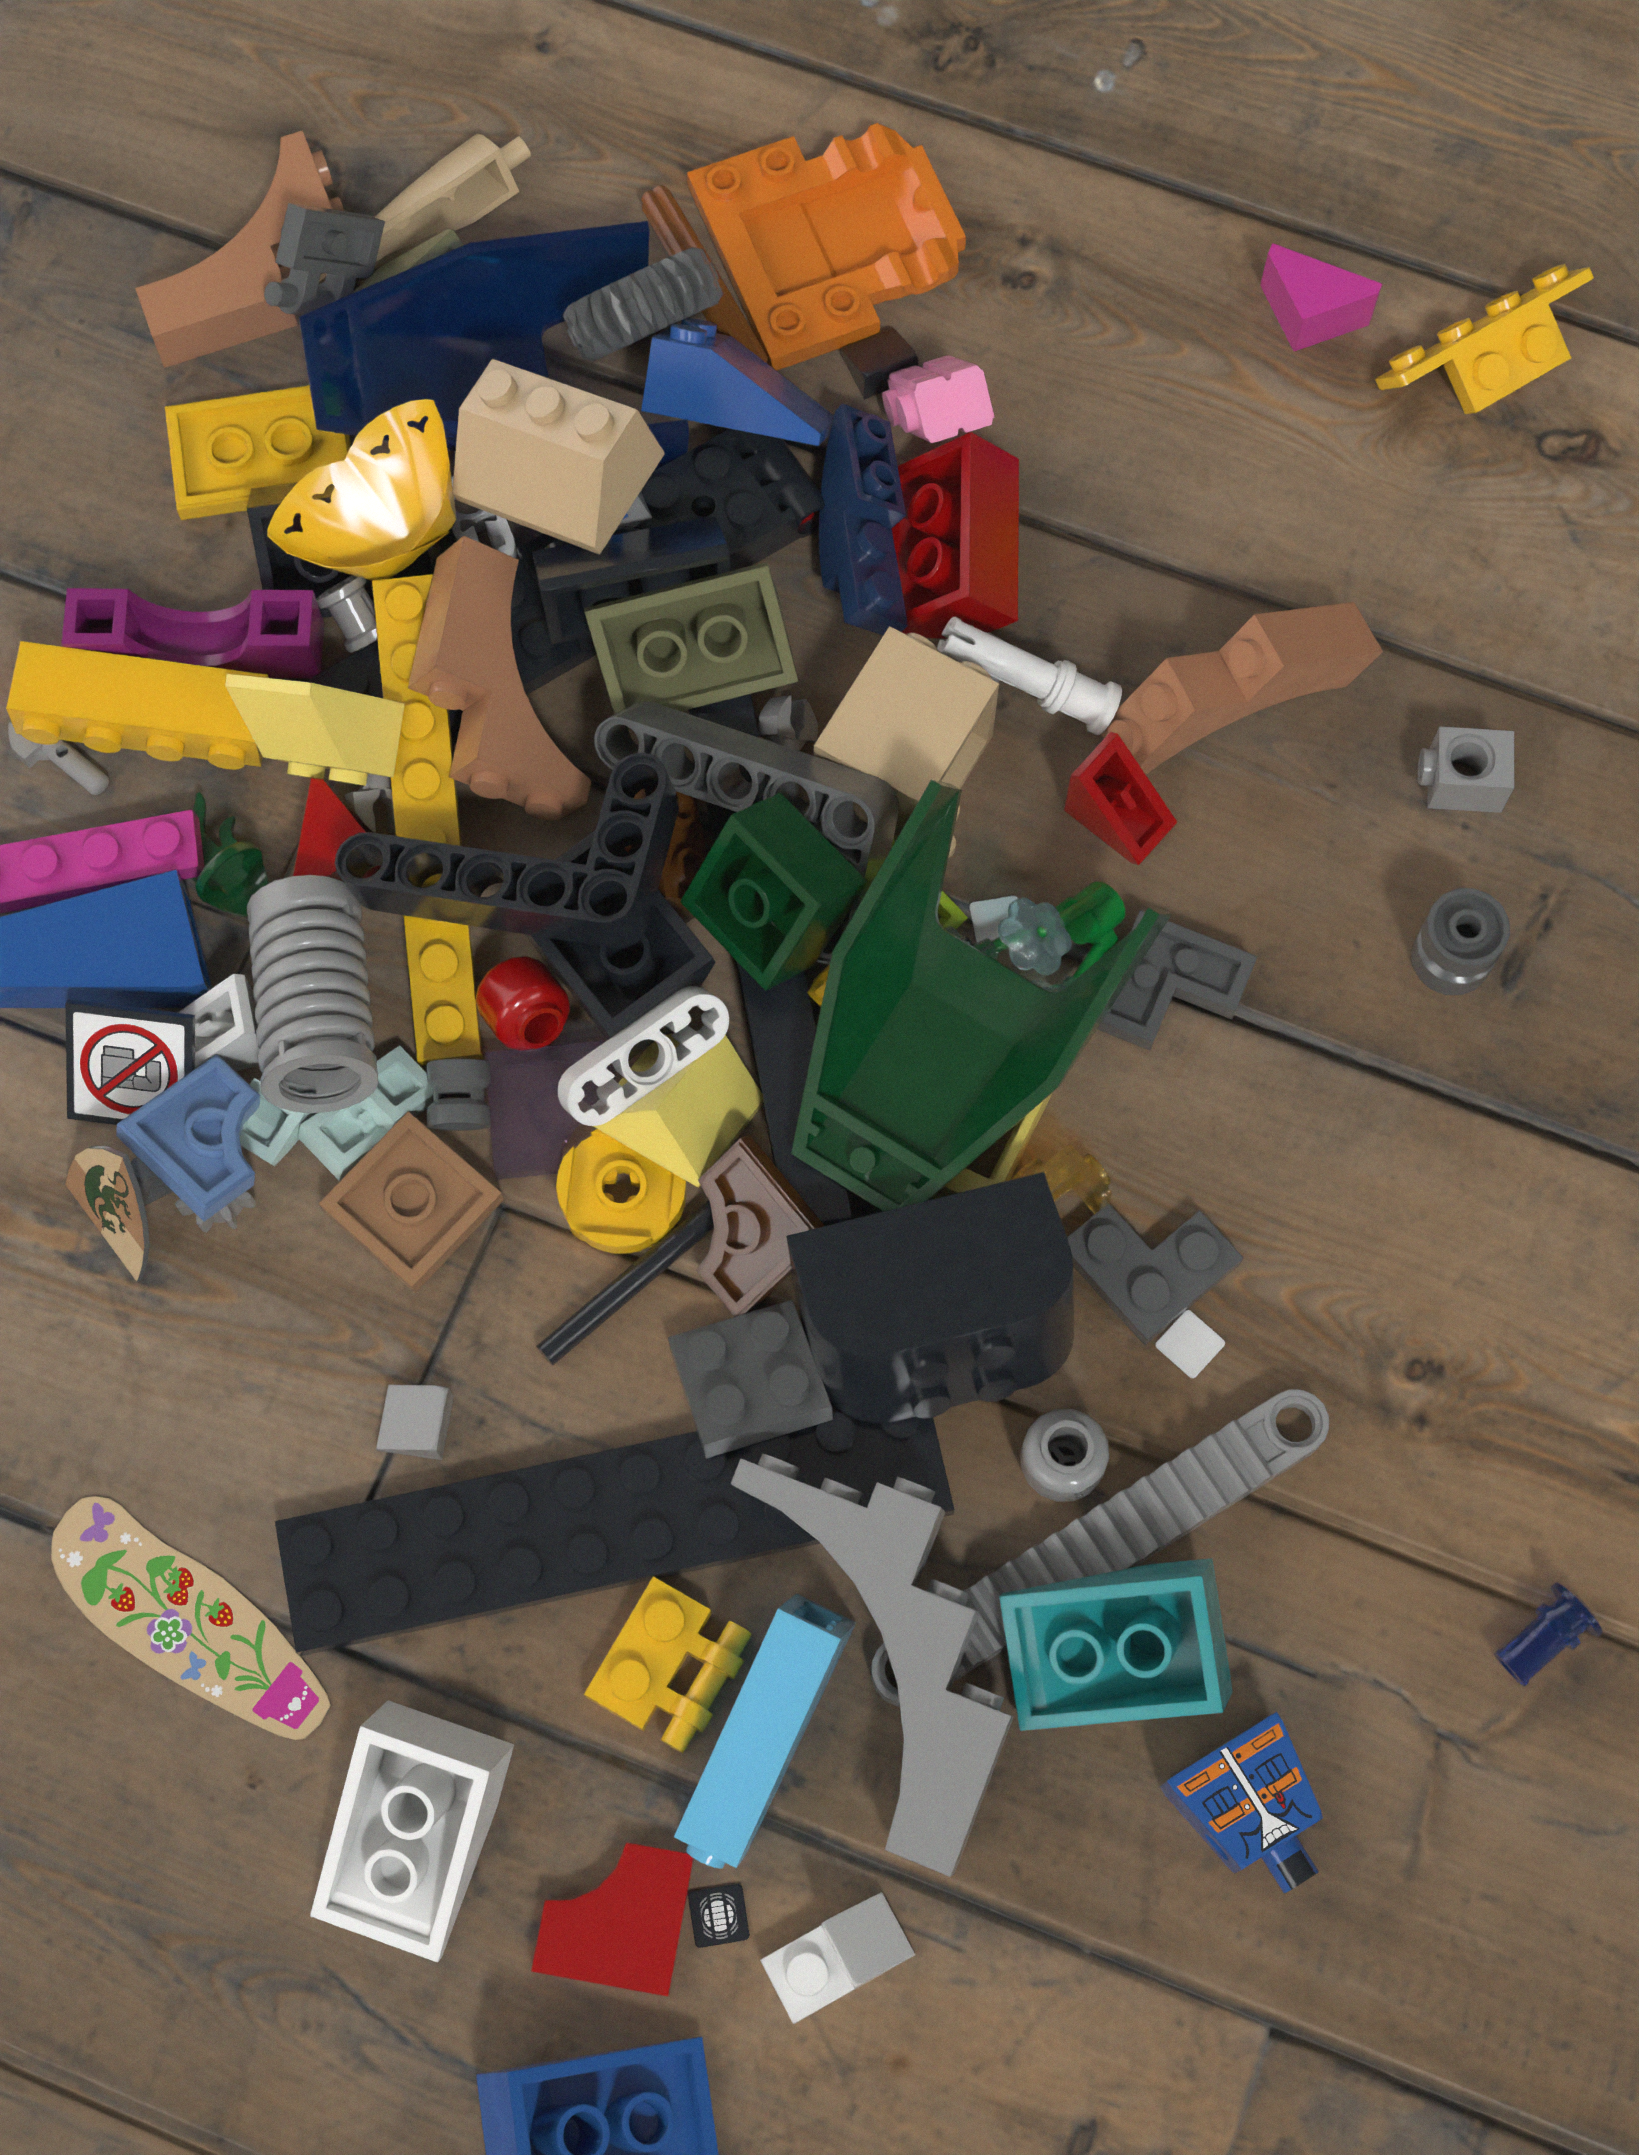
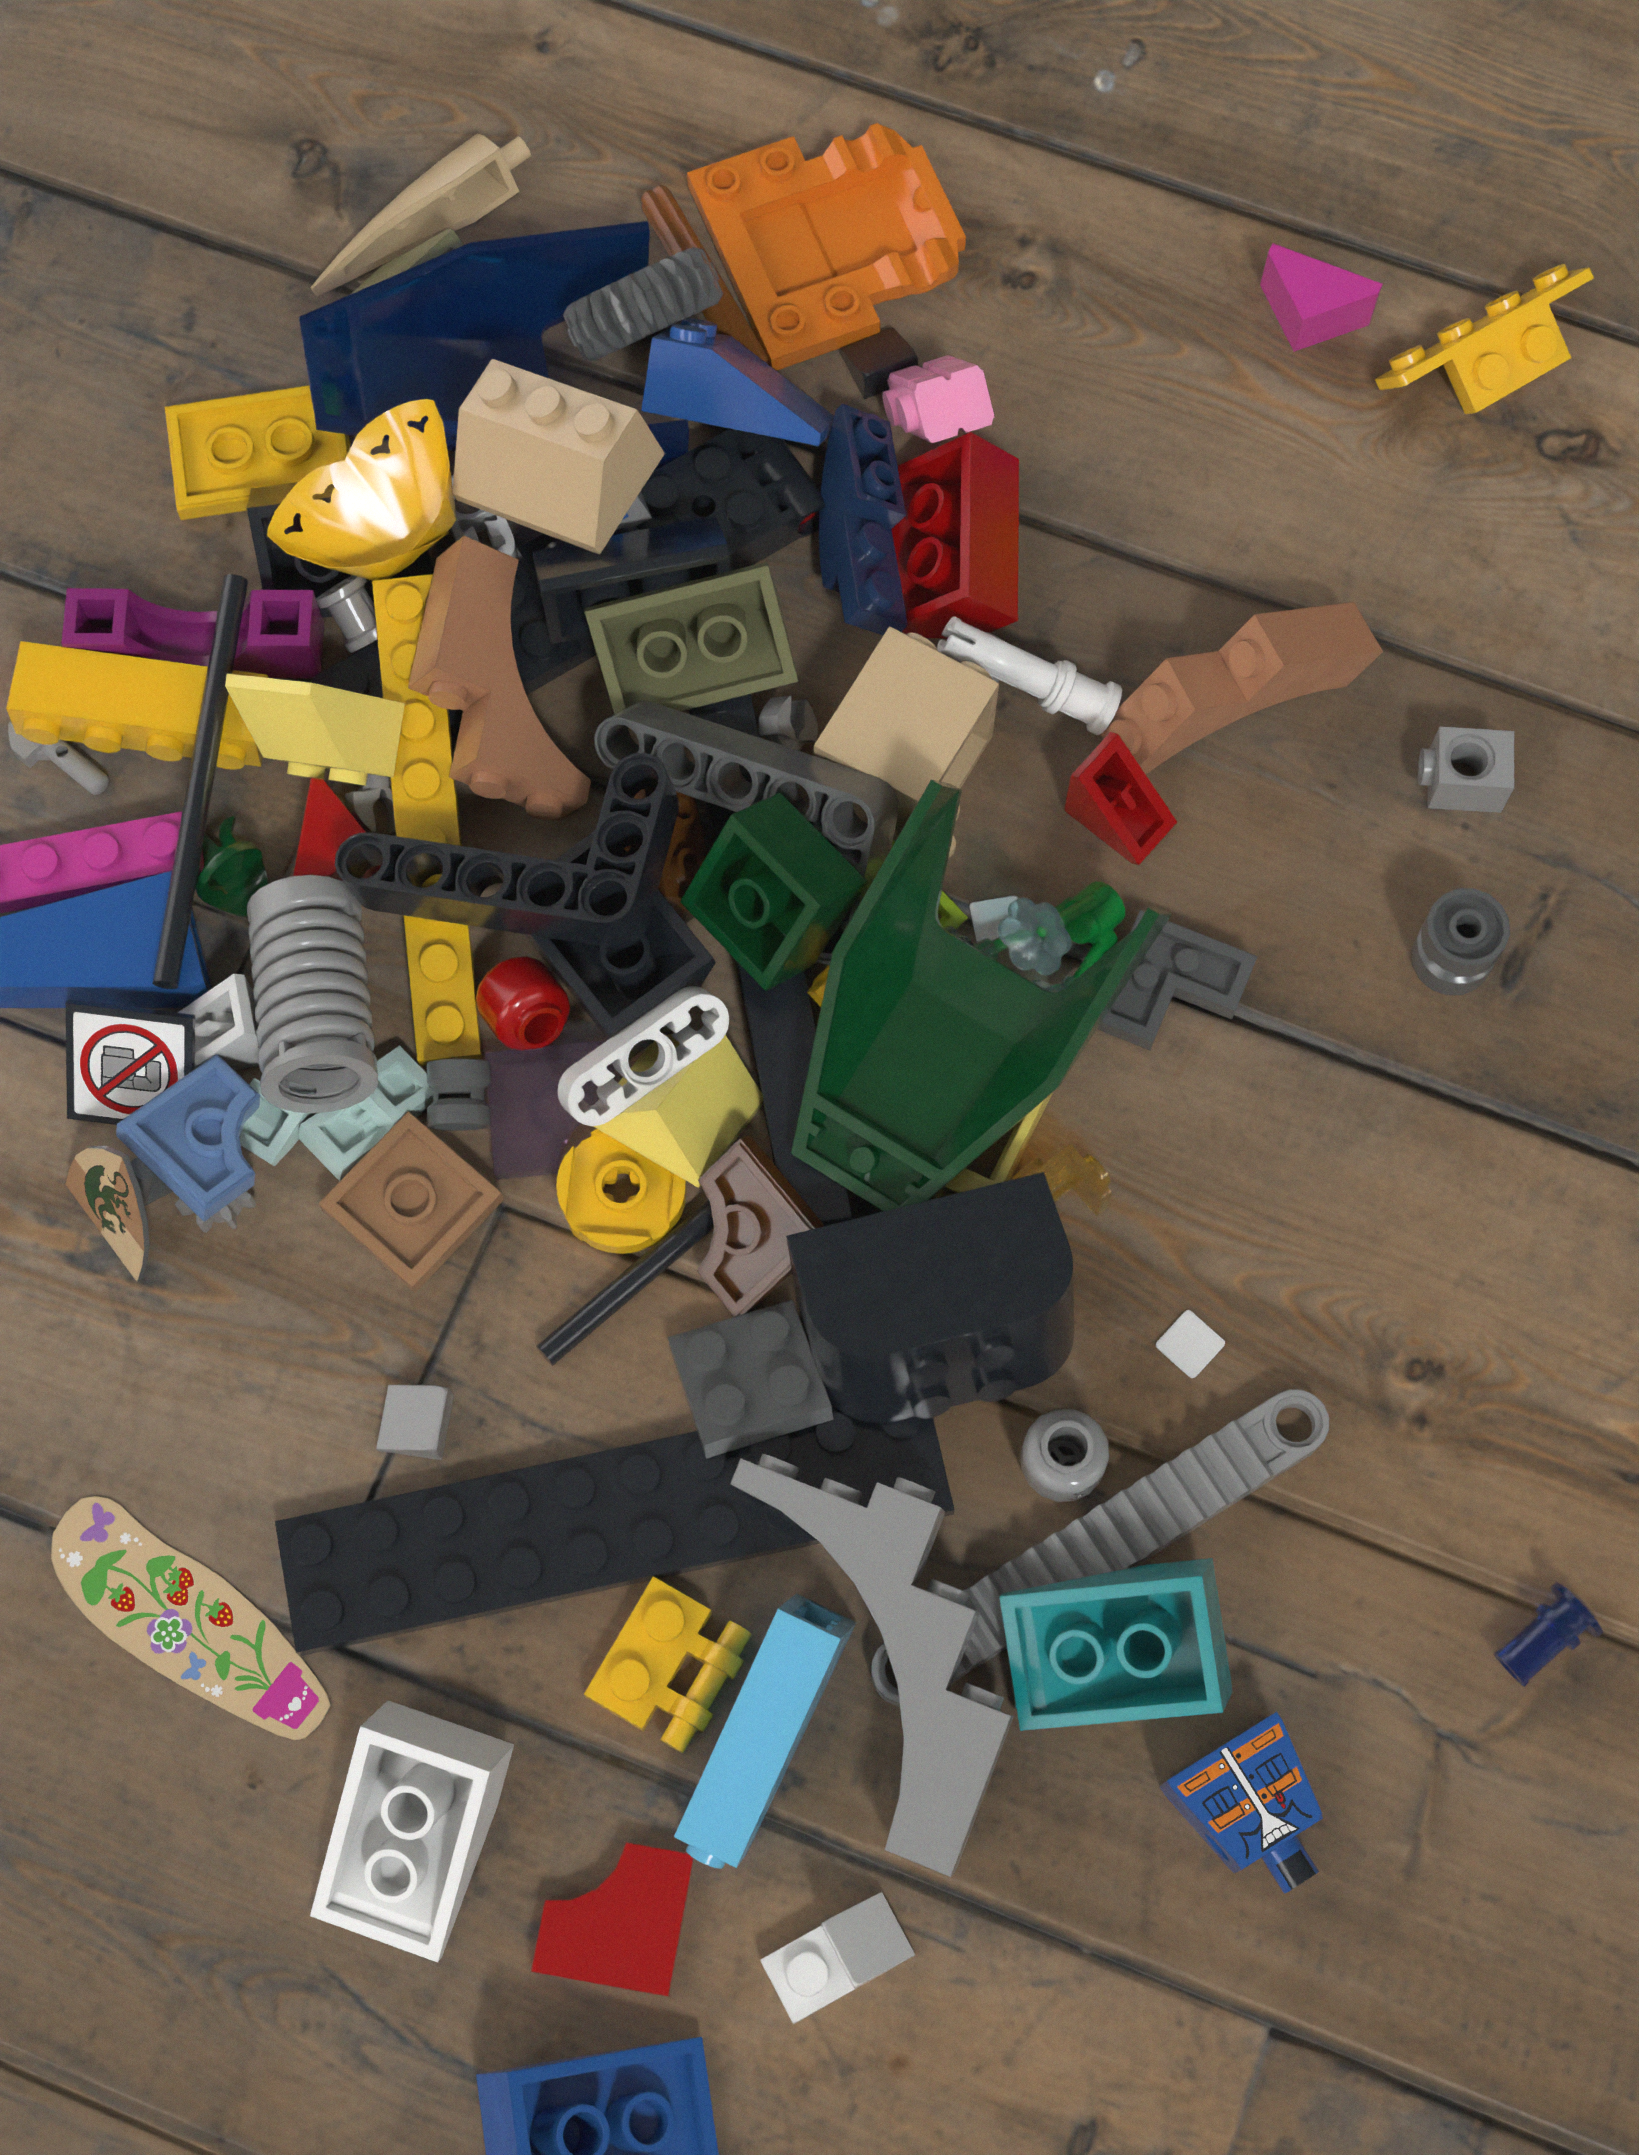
(200, 784): none -> black piece
(223, 295): nougat arch -> none
(322, 242): dark grey plate -> none
(718, 1915): black sticker -> none
(1148, 1285): dark grey plate -> none

